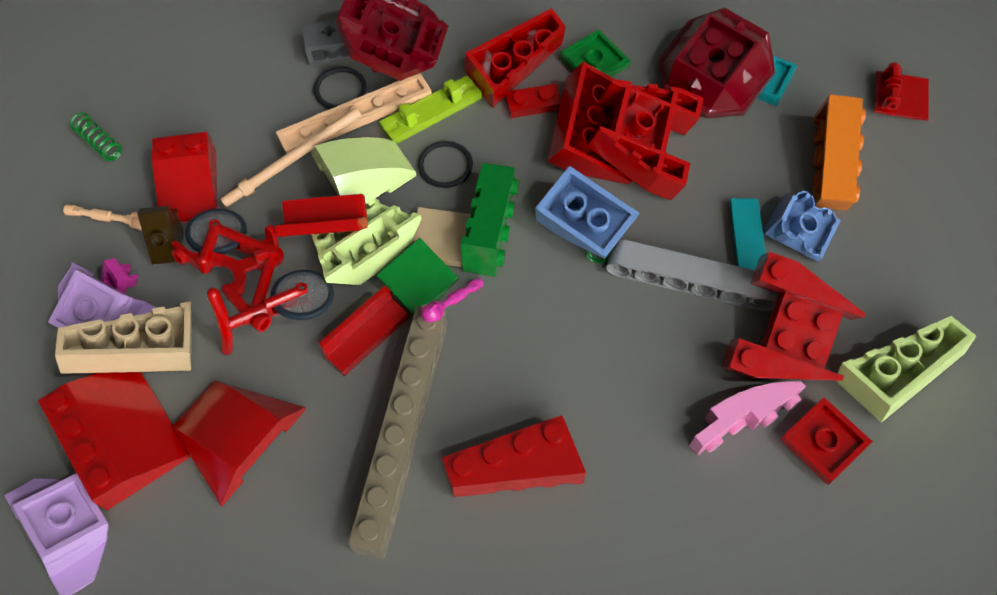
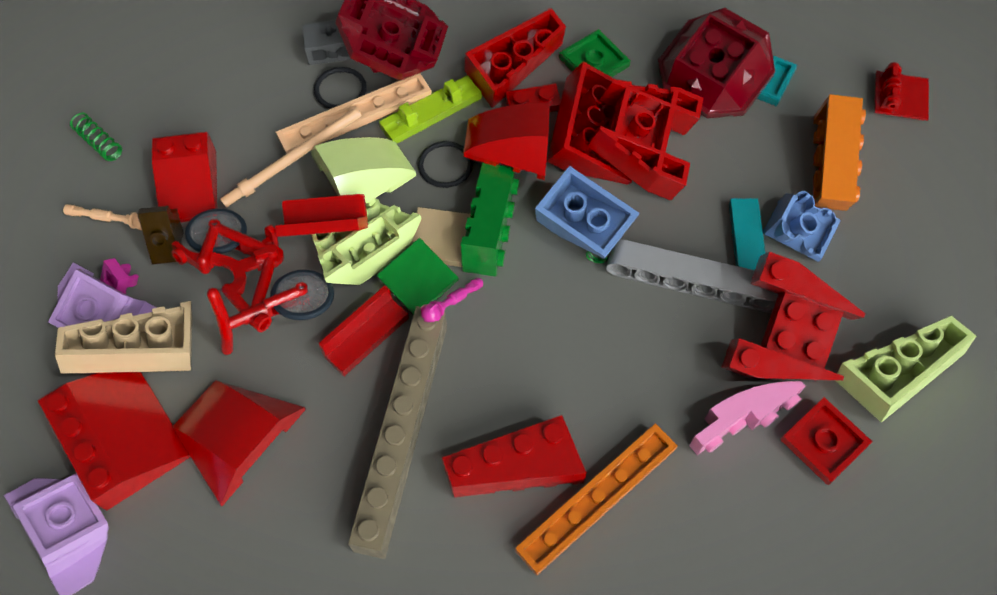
(511, 137): none -> red wedge
(595, 499): none -> orange plate

